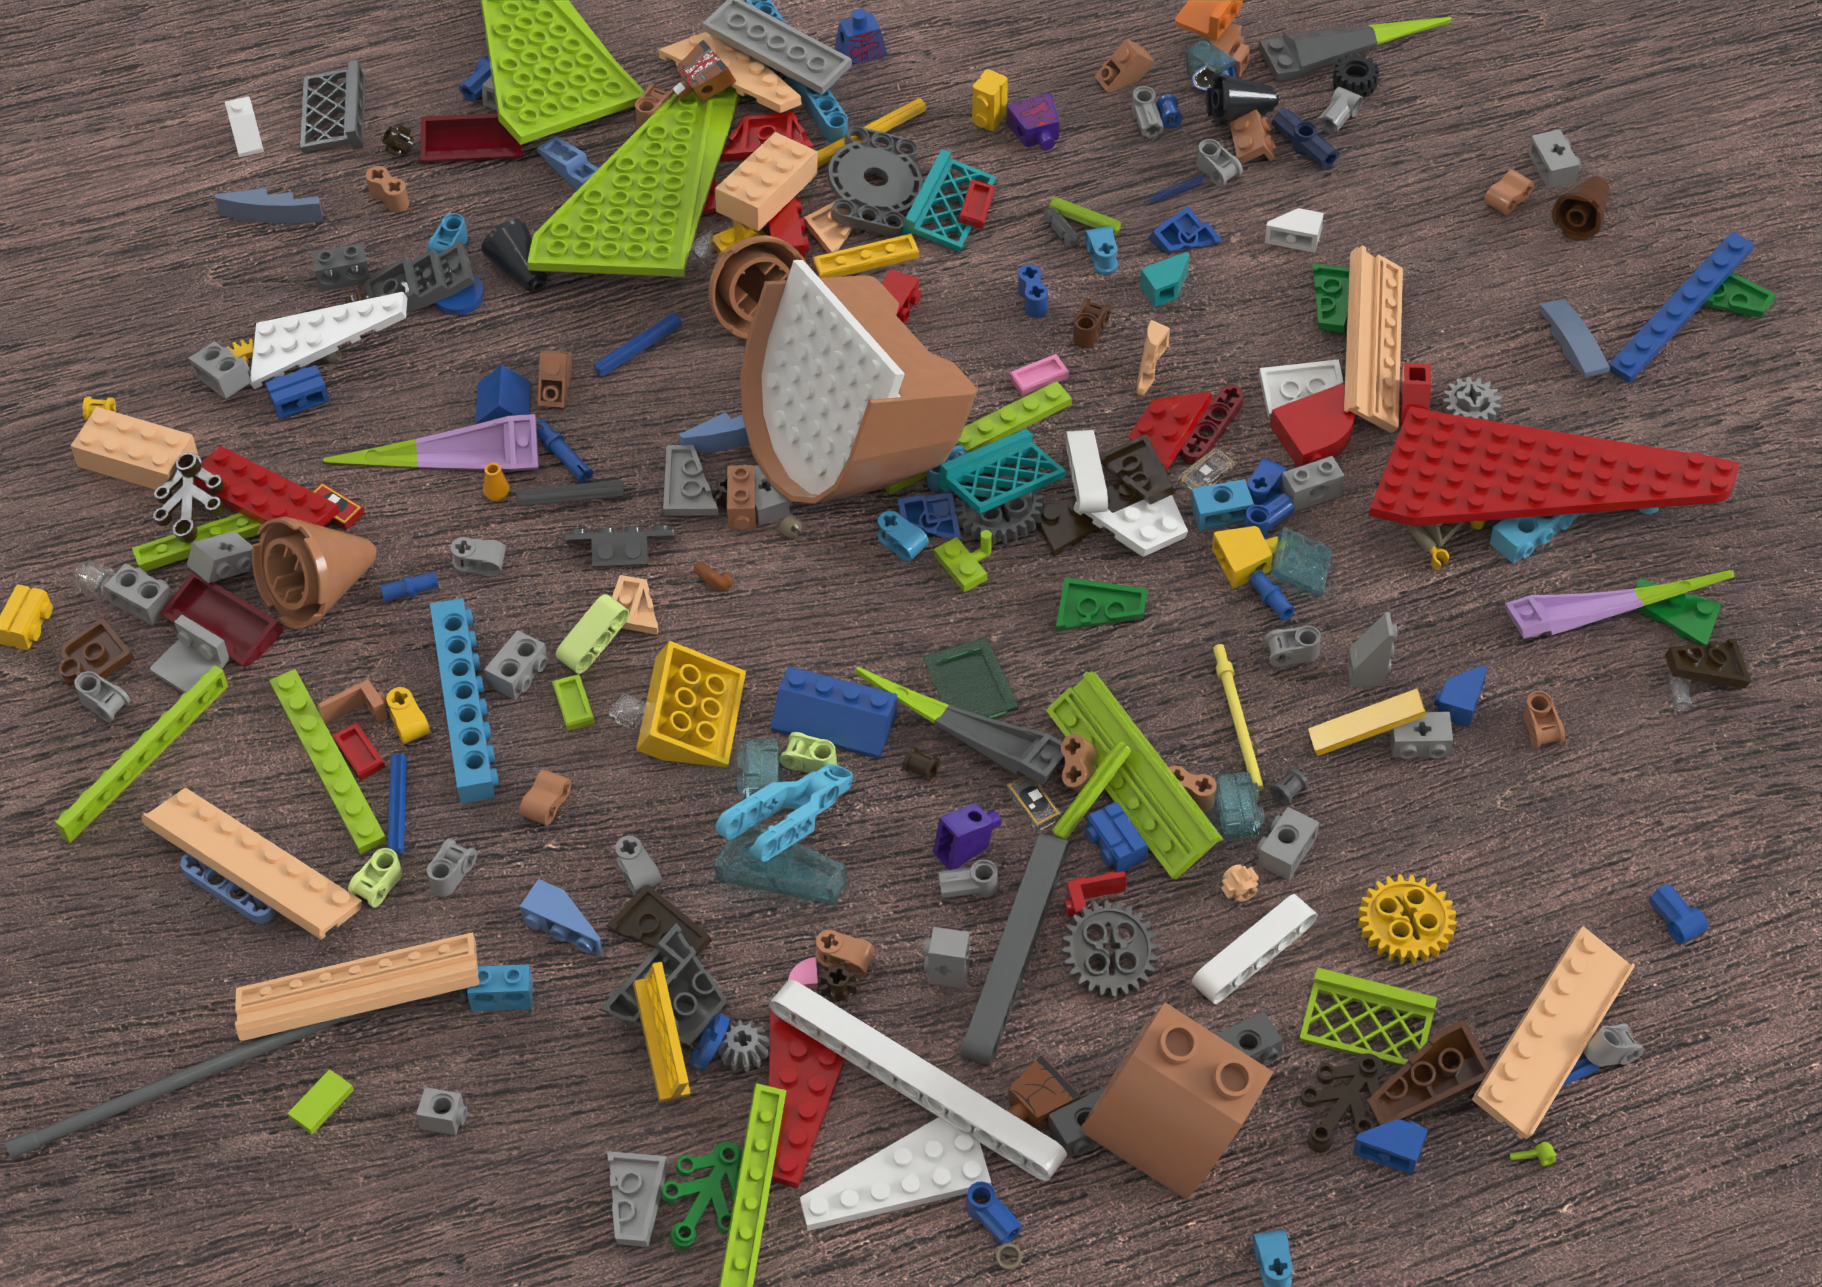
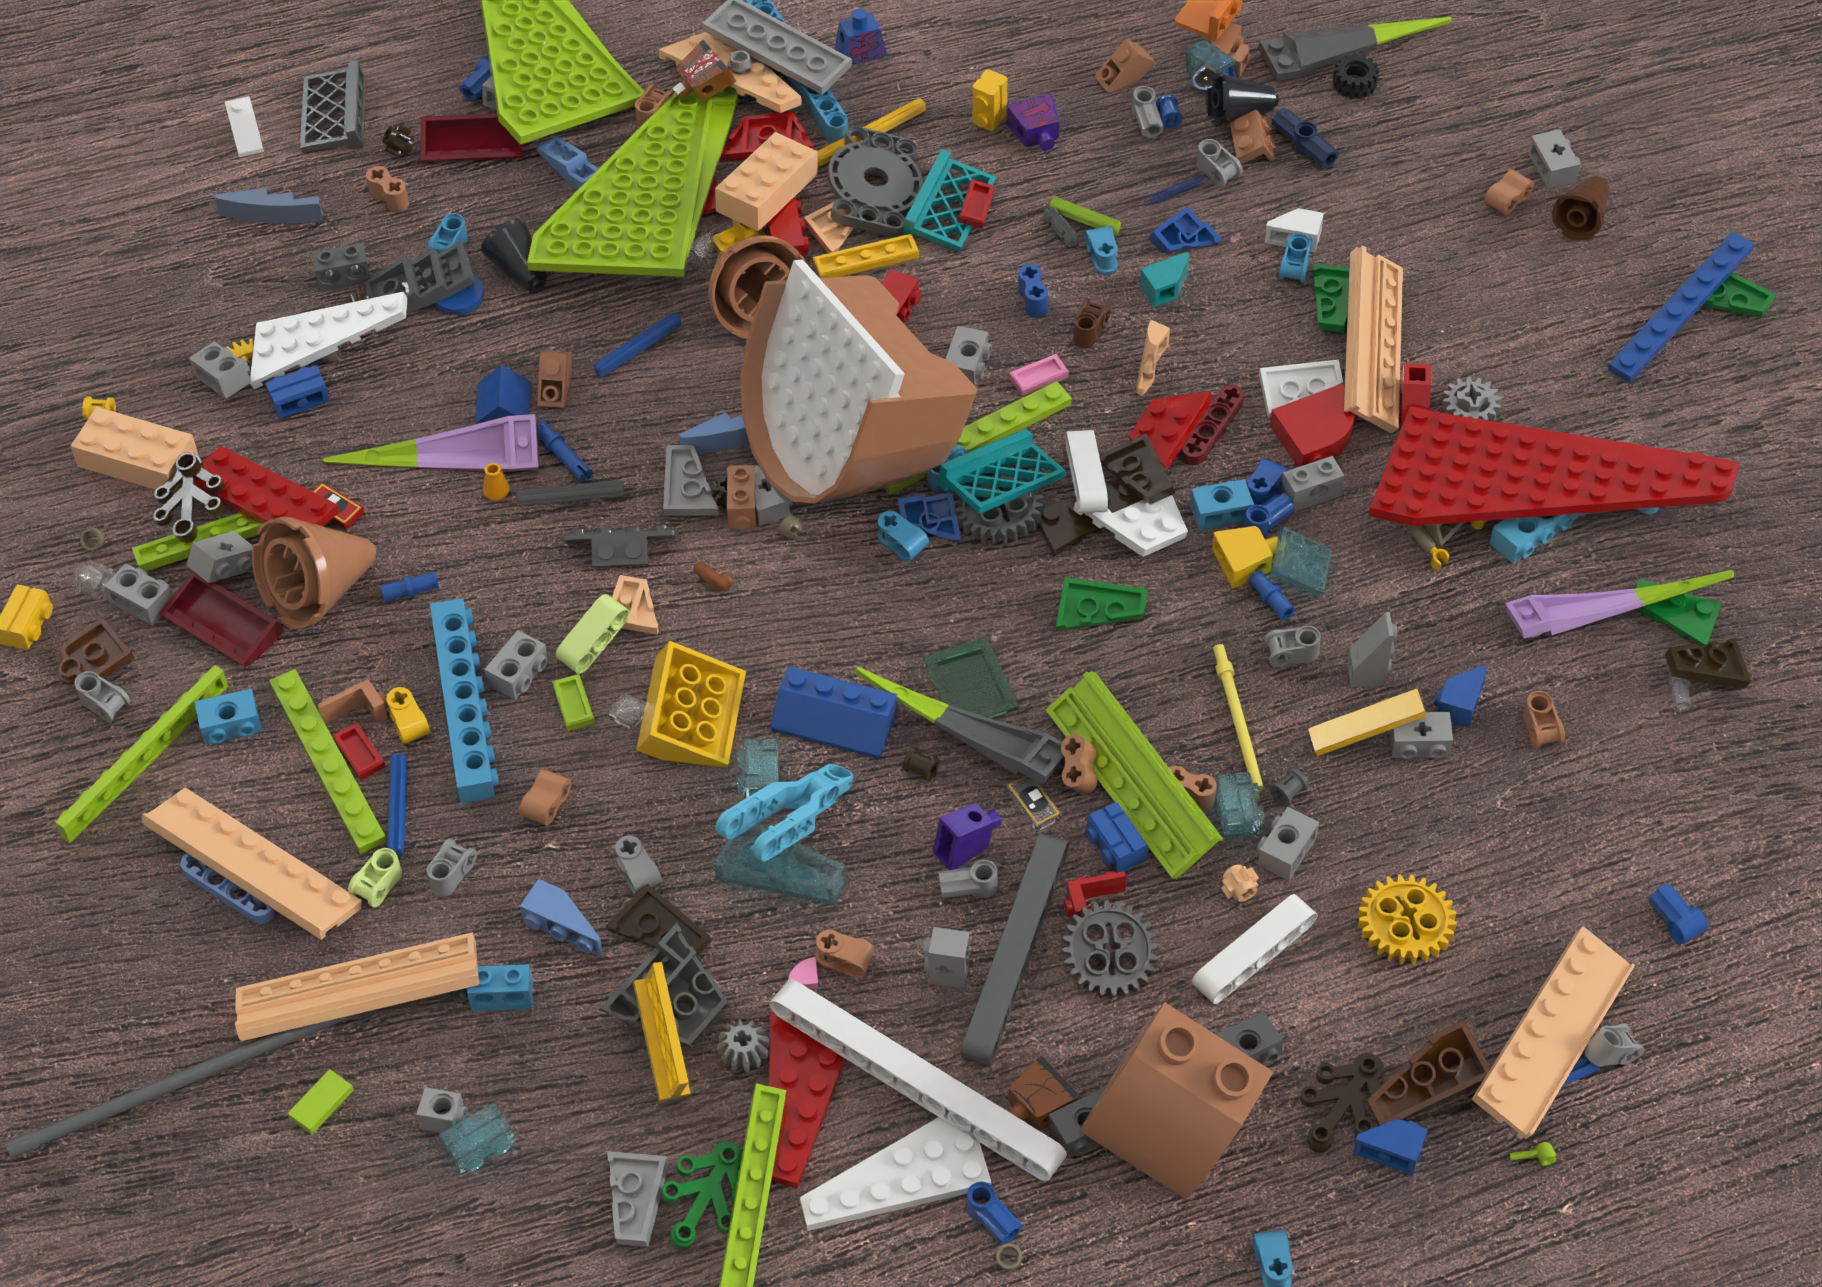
(92, 544): none -> dark tan hinge
(190, 655): light grey bracket -> none
(228, 716): none -> dark azure brick
(477, 1138): none -> clear light blue brick
(481, 556): light grey piece -> none
(710, 1041): blue tile -> none
(740, 61): none -> light grey plate
(805, 753): yellowish green piece -> none
(838, 984): dark brown gear -> none
(962, 564): lime plate -> none
(968, 352): none -> light grey brick
(1091, 790): lime axle -> none
(1207, 470): clear tile -> none
(1296, 258): none -> dark azure piece
(1342, 105): light grey piece -> none
(1373, 994): lime fence -> none
(1576, 339): sand blue slope -> none

